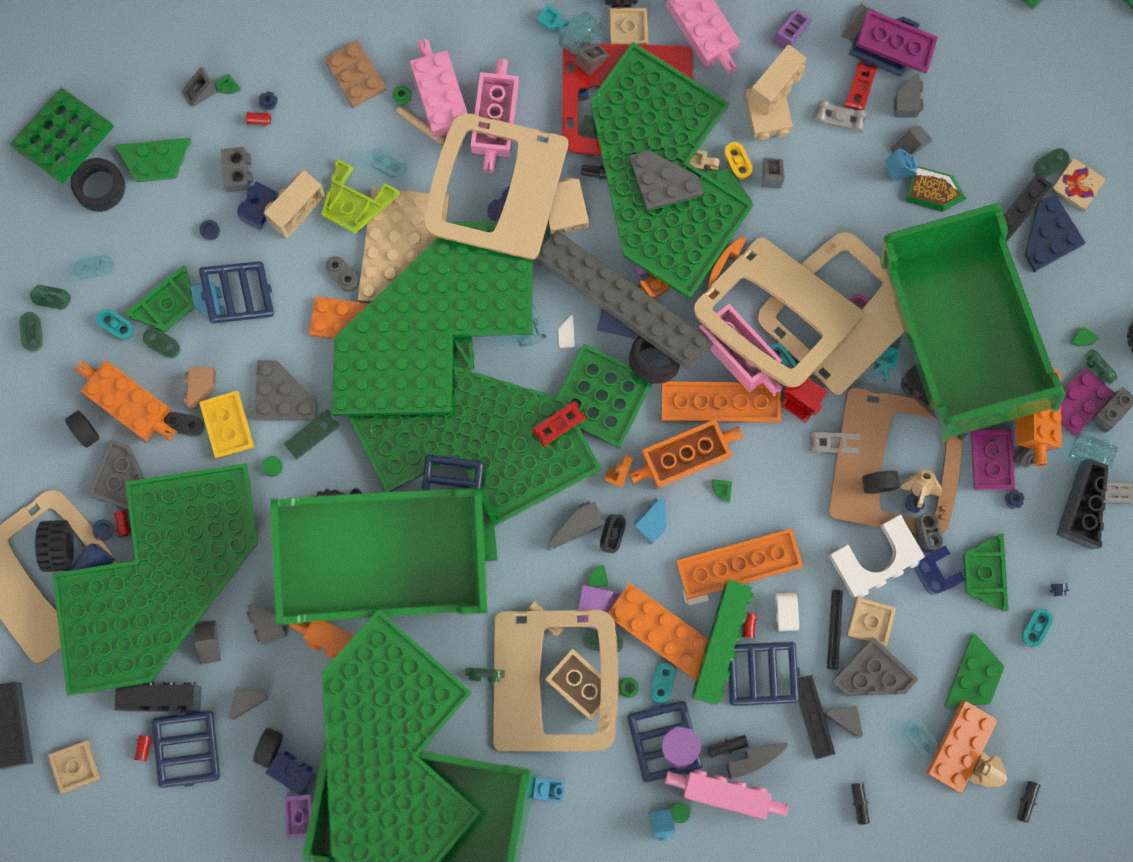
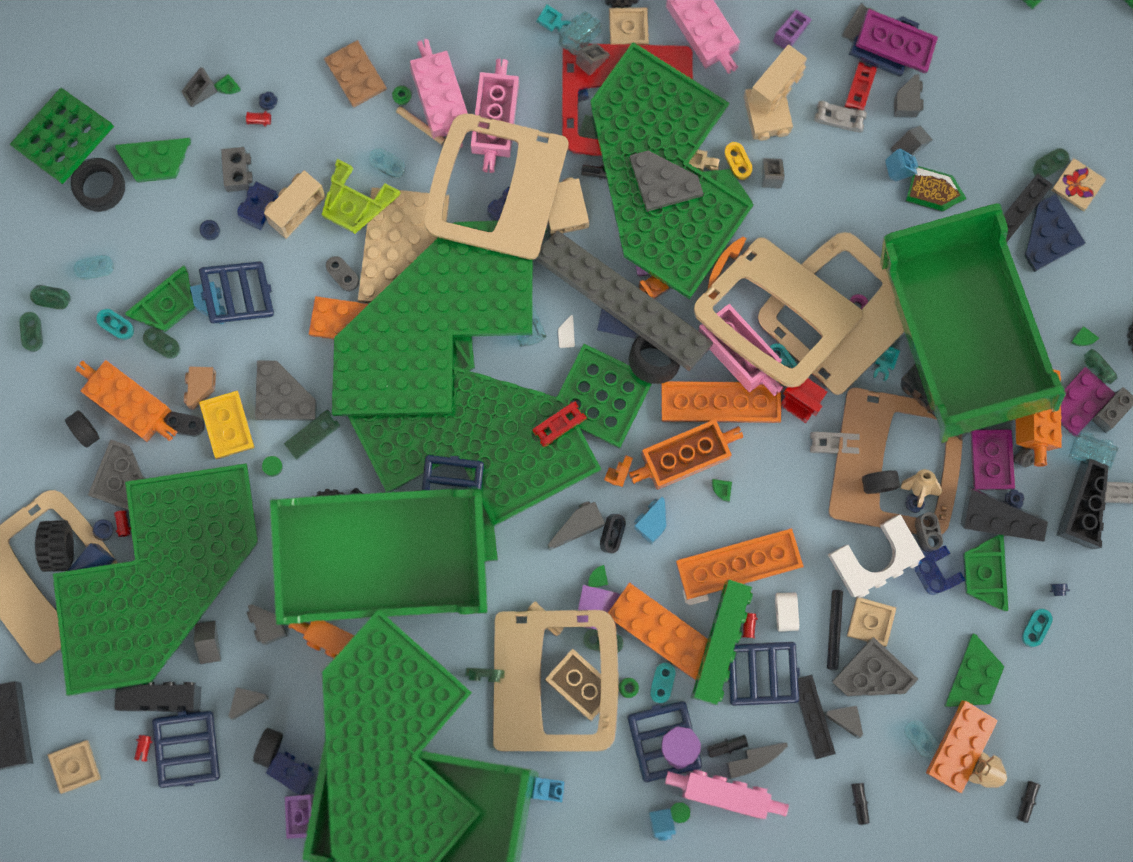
(996, 516): none -> black wedge

